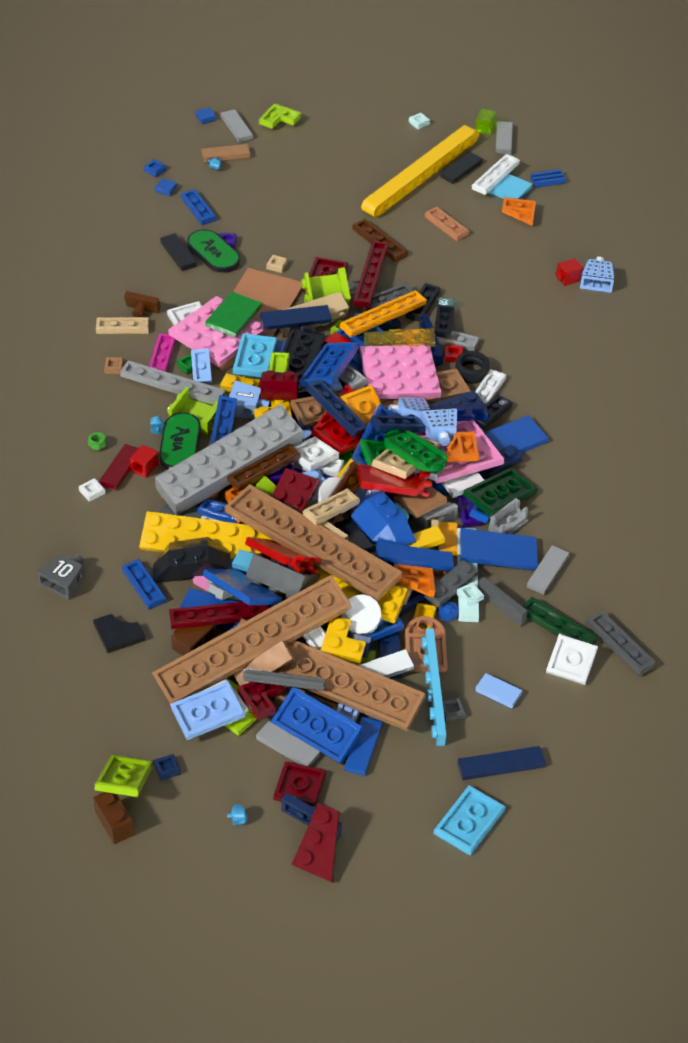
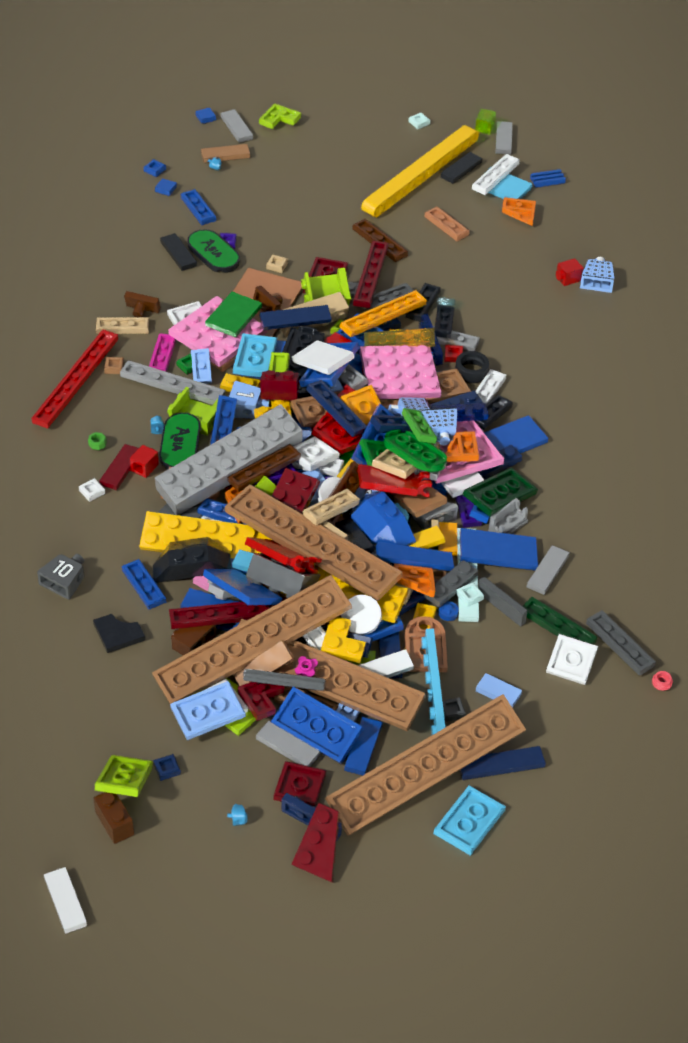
(65, 900): none -> white tile
(74, 379): none -> red plate
(269, 302): none -> reddish brown tile
(301, 670): none -> dark pink plate
(323, 357): none -> white tile
(419, 425): none -> bright green tile
(425, 764): none -> medium nougat plate
(662, 680): none -> coral plate

